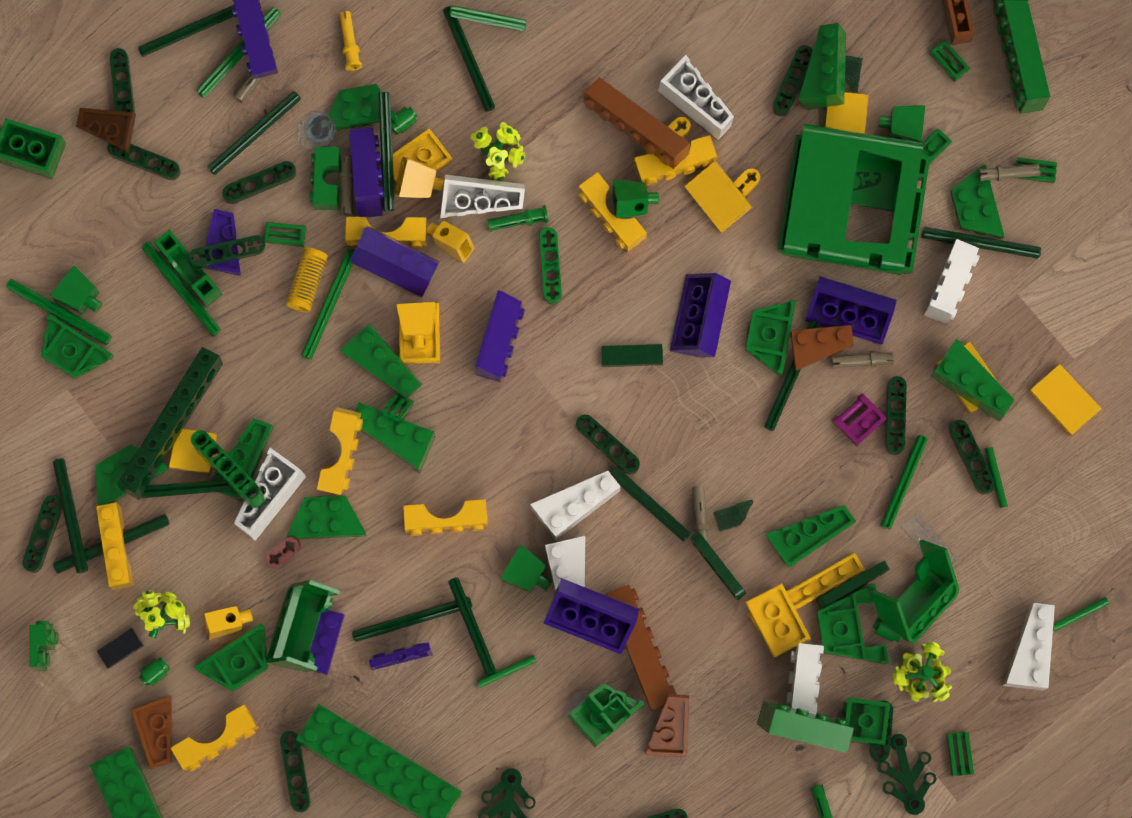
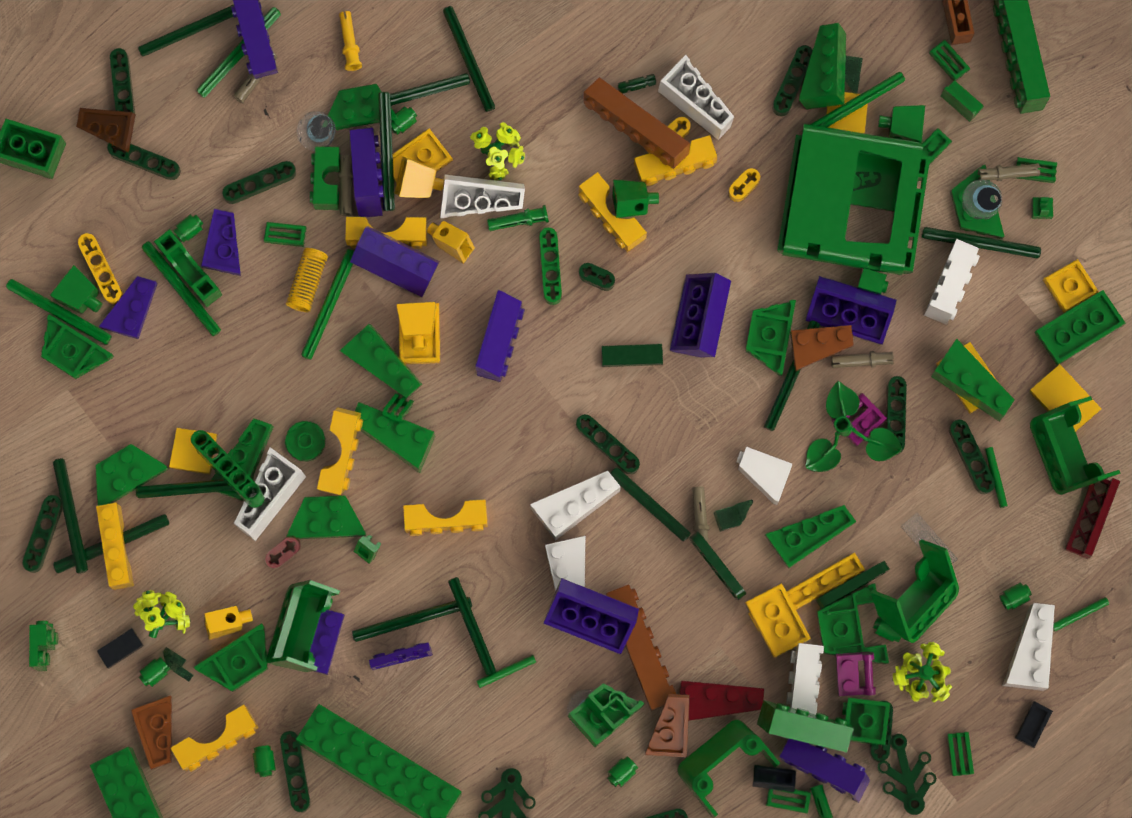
(101, 268): none -> yellow beam
(131, 309): none -> dark purple wing
(170, 423): dark green brick -> none
(175, 663): none -> clear green slope
(188, 228): none -> green brick
(225, 247): dark green beam -> none
(253, 133): dark green axle -> none
(264, 761): none -> green brick
(305, 441): none -> green tile
(366, 548): none -> green tile
(429, 89): none -> dark green axle
(488, 18): green axle -> none
(526, 571): green torso -> none
(594, 280): none -> dark green beam
(622, 772): none -> green brick
(637, 83): none -> dark green axle
(696, 766): none -> green windscreen
(718, 196): yellow tile -> none
(718, 700): none -> dark red wing
(764, 472): none -> white slope
(770, 796): none -> green tile
(774, 778): none -> black tile
(826, 767): none -> dark purple wedge
(839, 404): none -> green plant
(849, 677): none -> magenta plate
(860, 100): none -> green axle
(873, 281): none -> green brick
(904, 482): green axle -> none
(961, 100): none -> green panel
(982, 199): none -> tile
(1015, 596): none -> green brick
(1033, 724): none -> black tile
(1042, 208): none -> green tile
(1062, 449): none -> green windscreen
(1070, 286): none -> yellow tile
(1080, 327): none -> green plate
(1099, 520): none -> dark red fence

